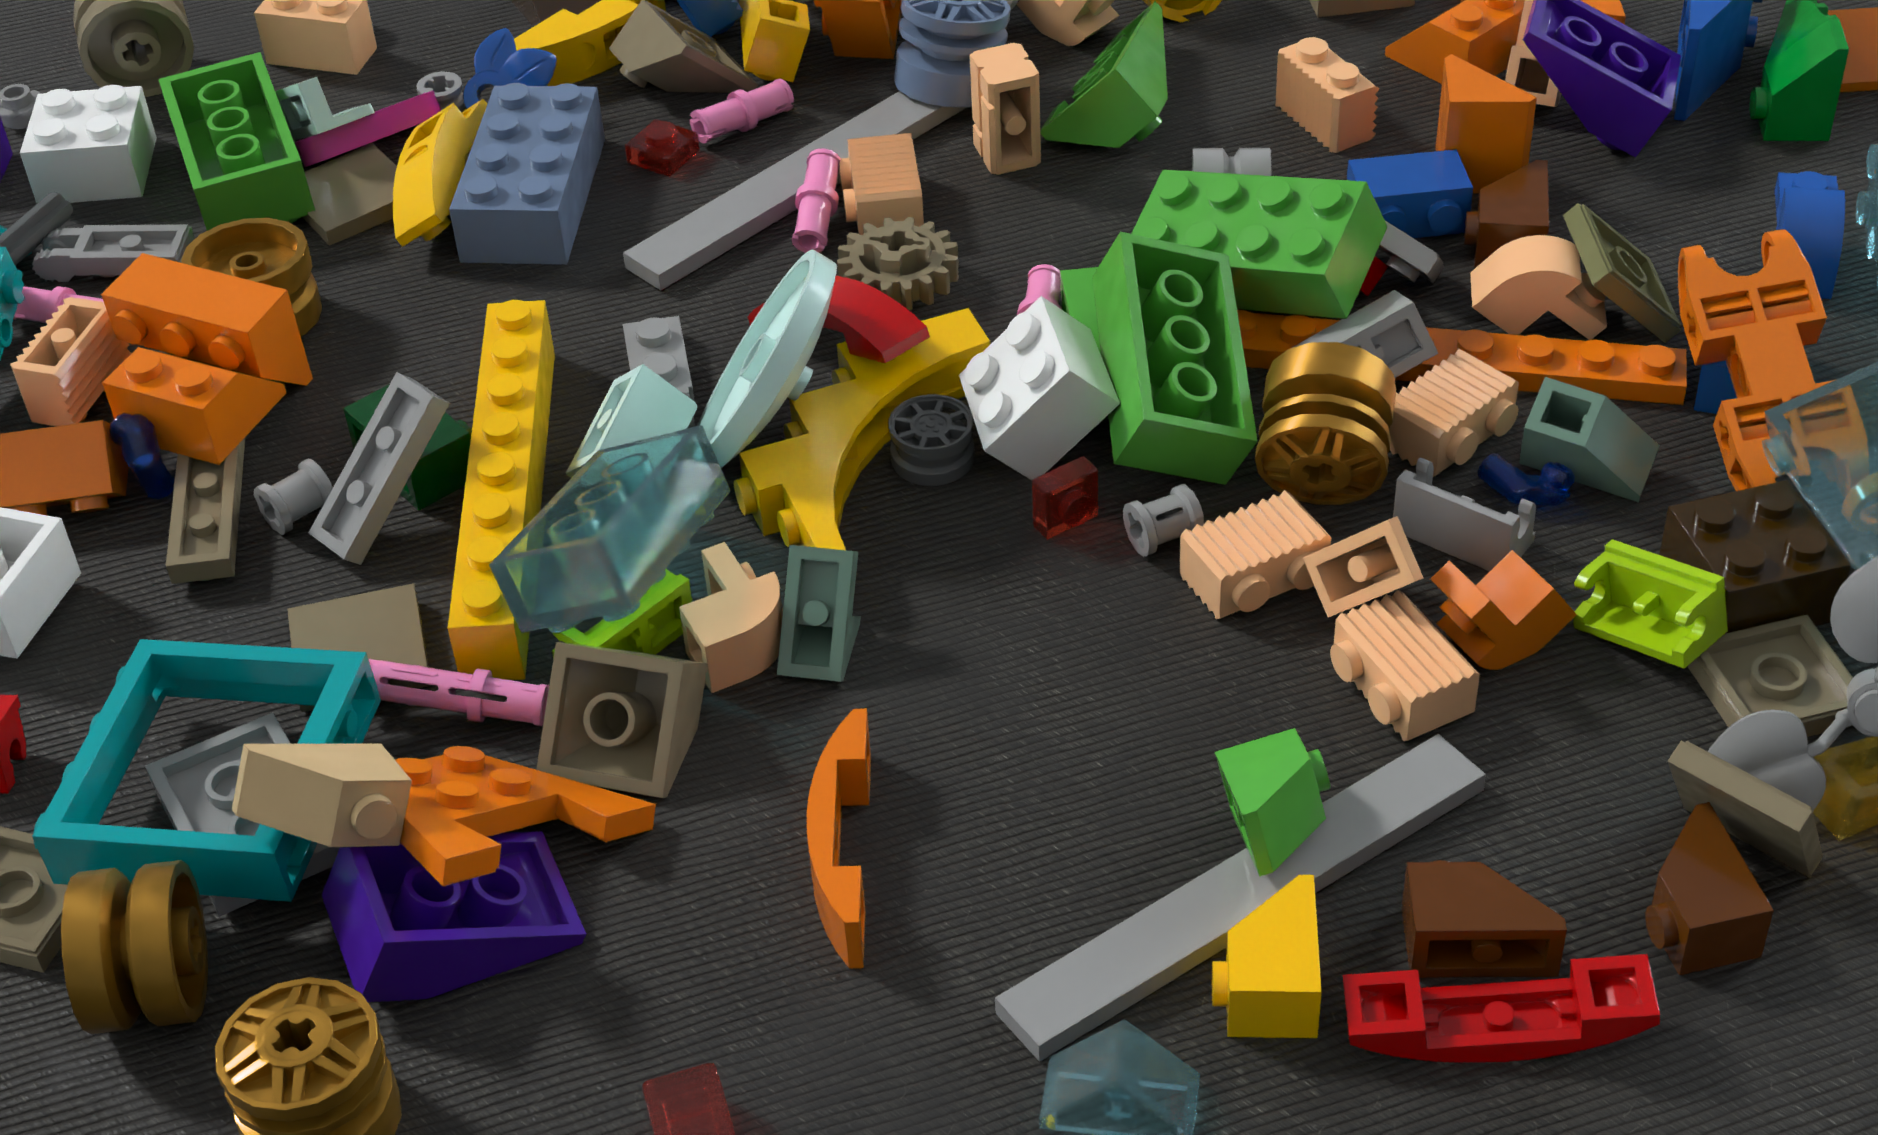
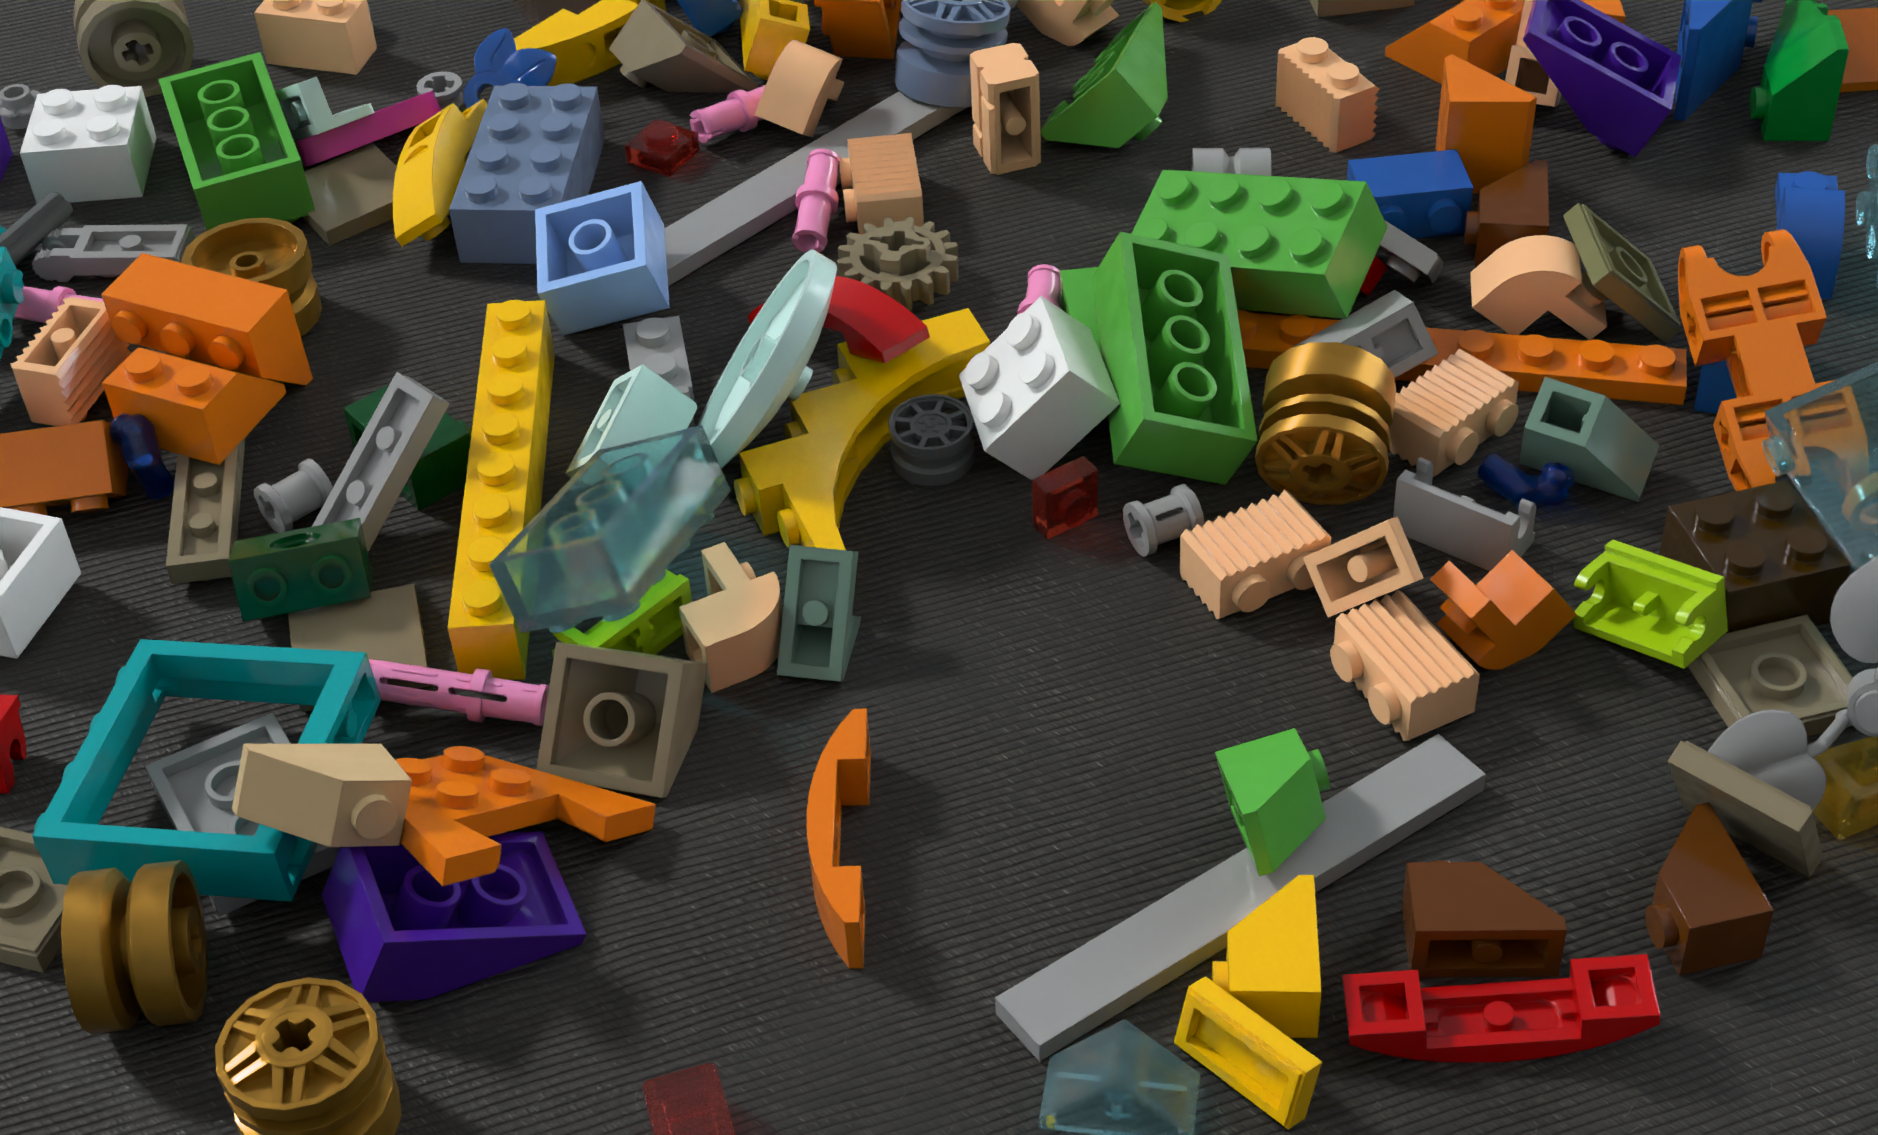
(301, 569): none -> dark green brick
(601, 258): none -> light blue brick
(800, 87): none -> light nougat brick
(1247, 1052): none -> yellow tile

